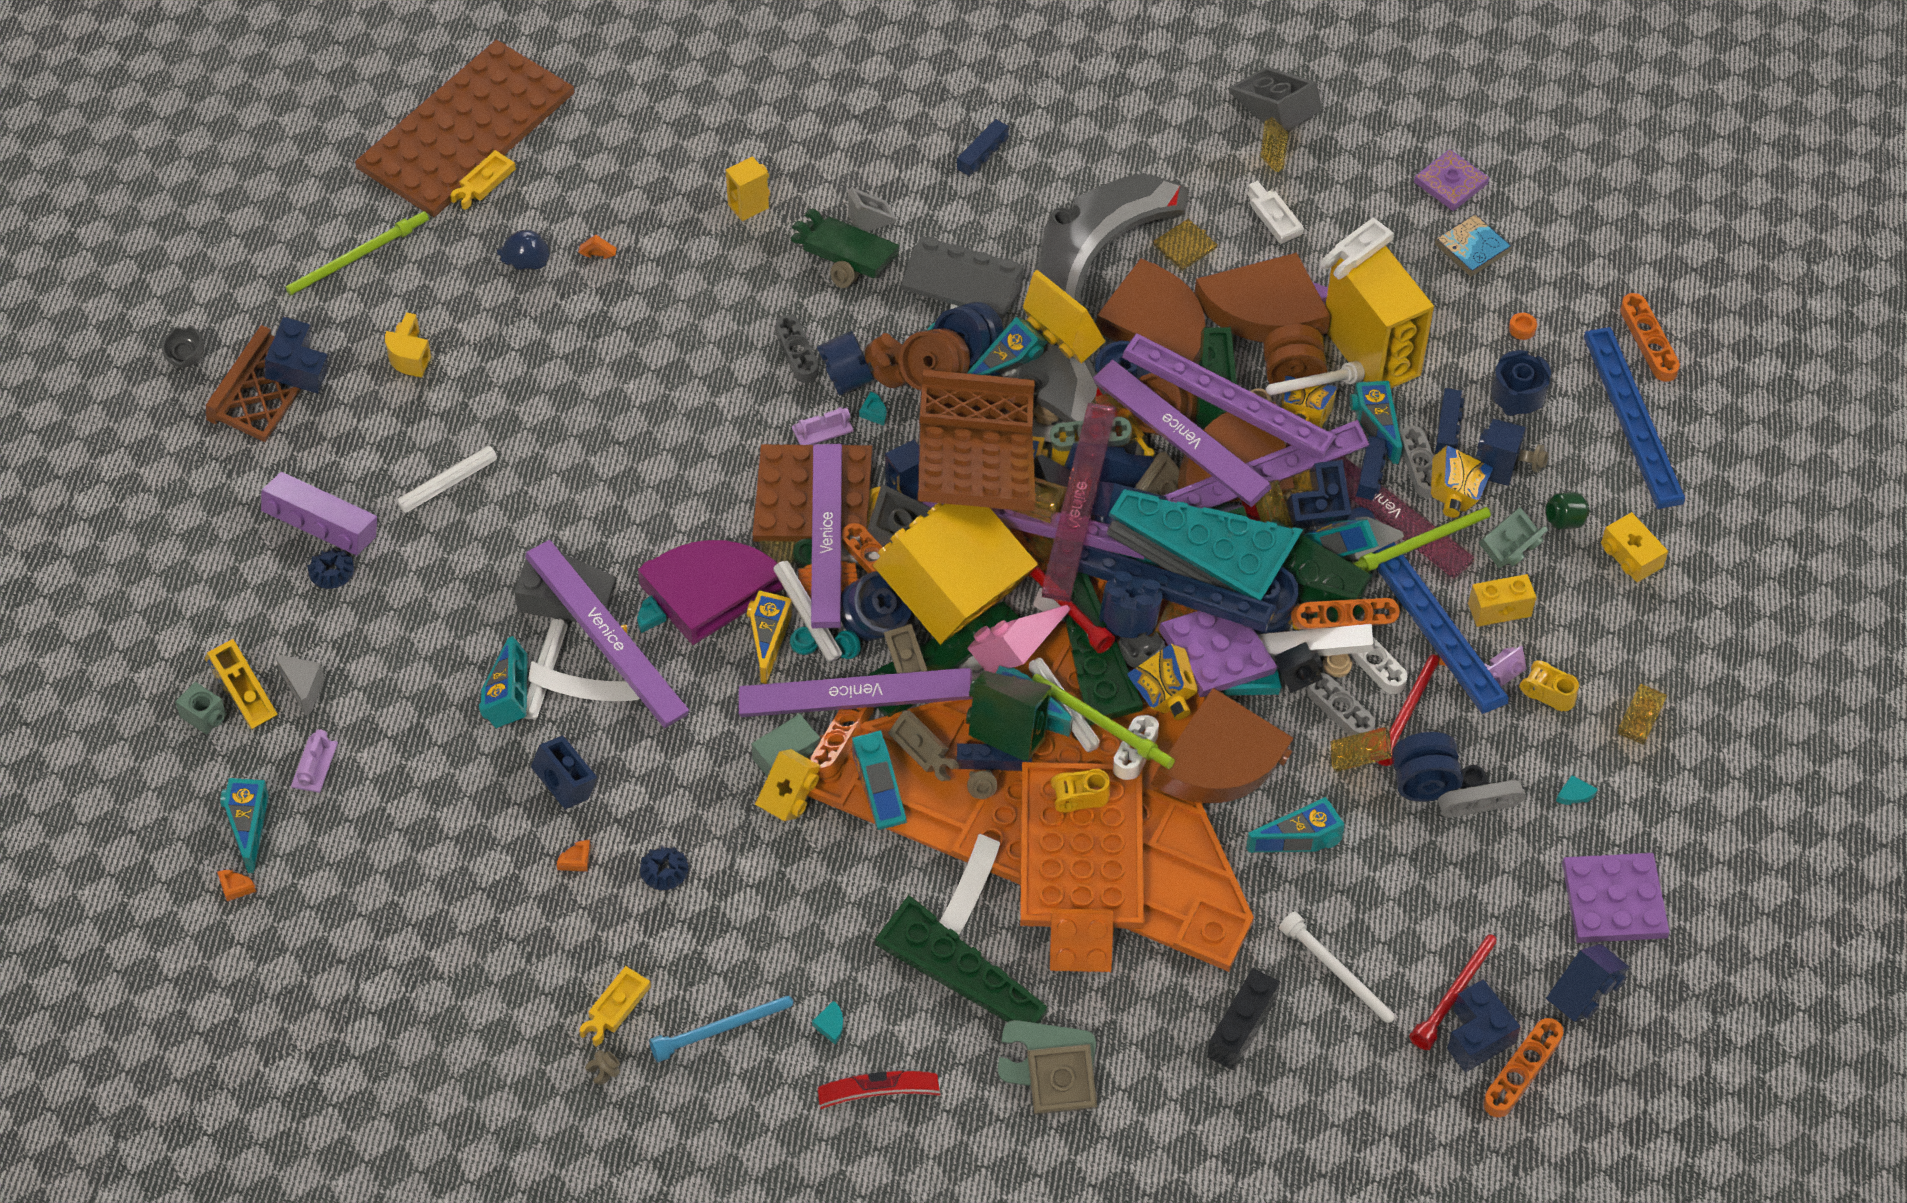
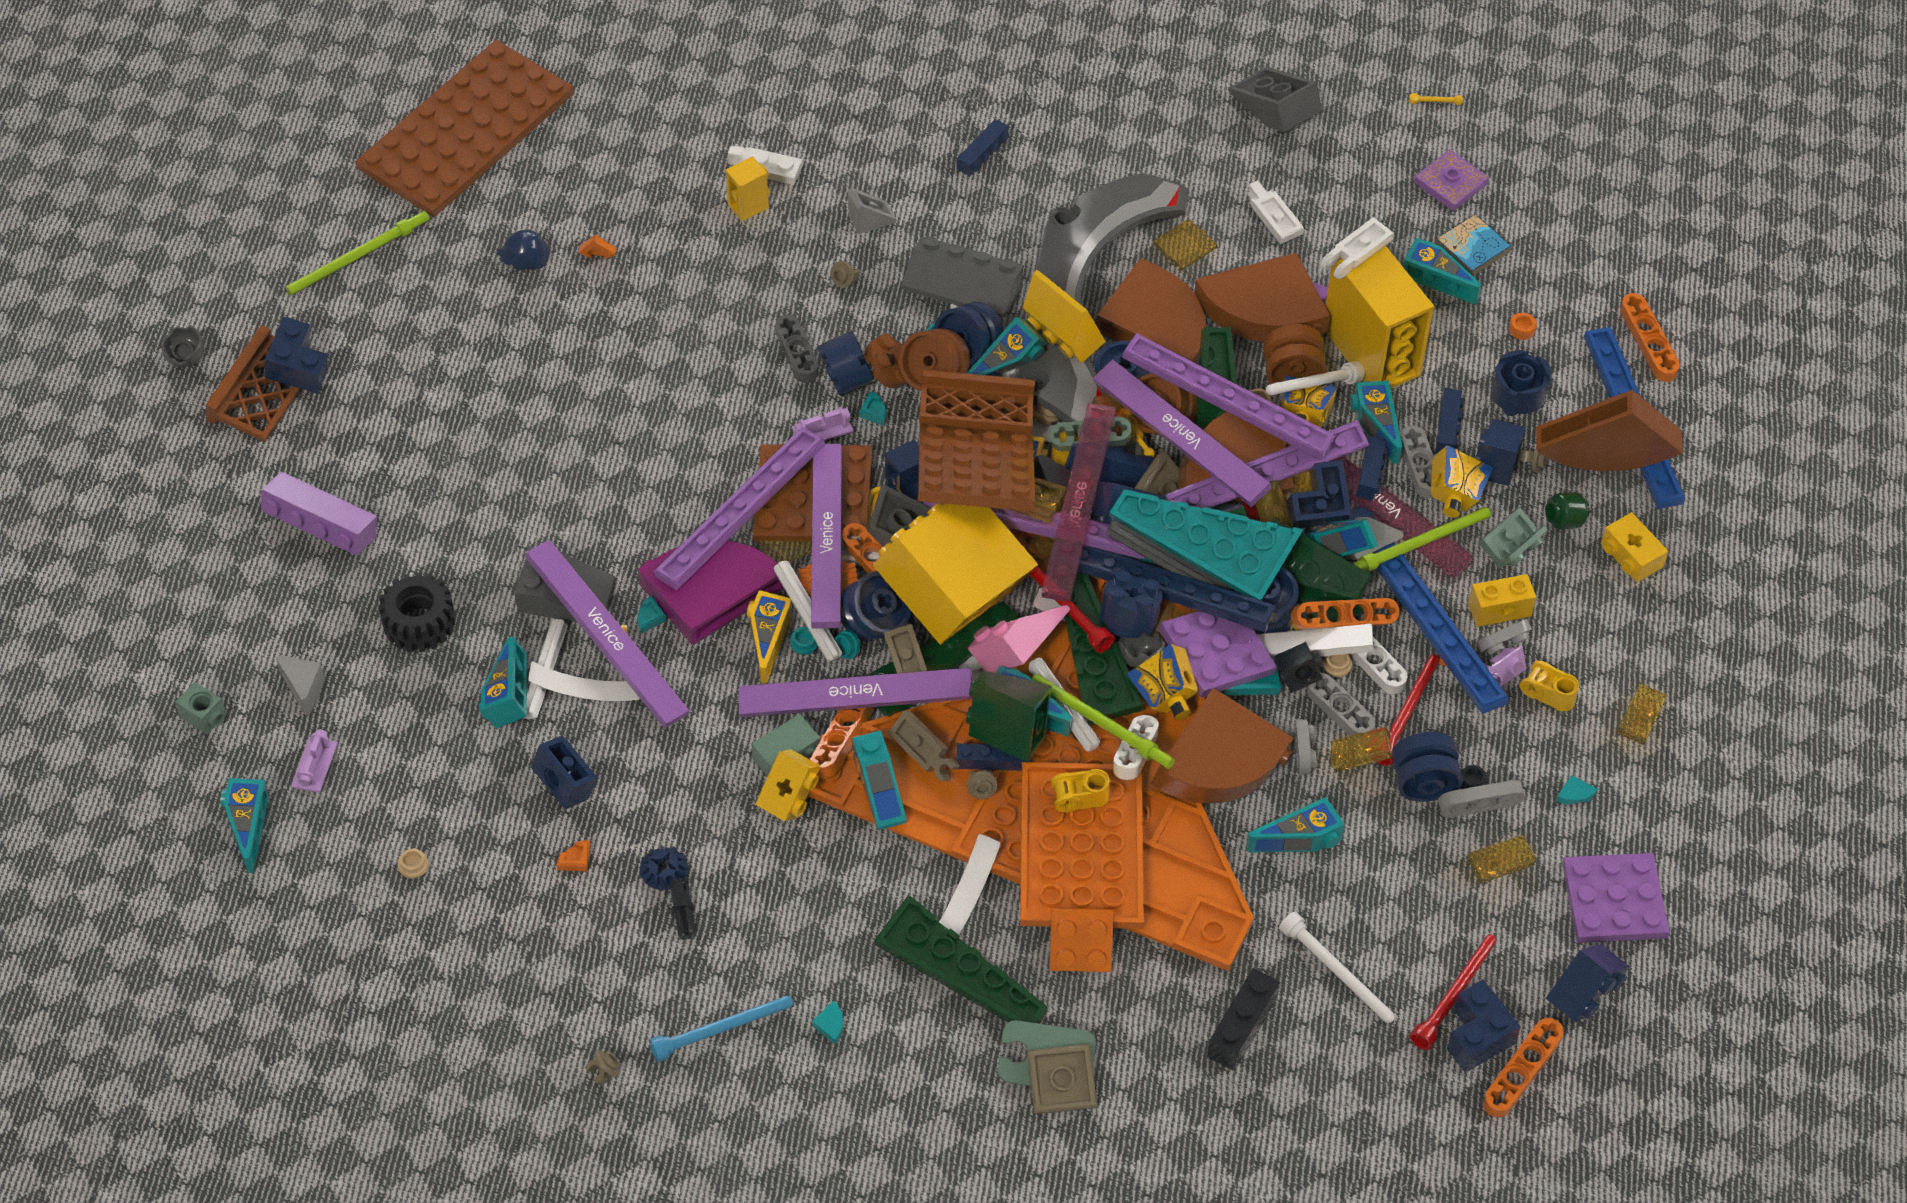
(235, 884): orange tile -> none
(240, 683): yellow slope -> none
(331, 578): dark blue gear -> none
(404, 348): yellow brick -> none
(412, 594): none -> black tyre
(412, 863): none -> tan plate
(447, 479): white axle -> none
(483, 179): yellow plate -> none
(615, 1004): yellow plate -> none
(683, 908): none -> black axle
(739, 508): none -> medium lavender tile
(780, 167): none -> white hinge
(802, 553): dark green tile -> none
(844, 242): dark green tile -> none
(876, 1085): red sticker -> none
(1274, 144): clear yellow tile -> none
(1304, 755): none -> light grey plate
(1414, 98): none -> yellow hinge
(1438, 270): none -> teal slope
(1495, 642): none -> light grey plate
(1501, 859): none -> clear yellow plate
(1611, 436): none -> dark orange brick

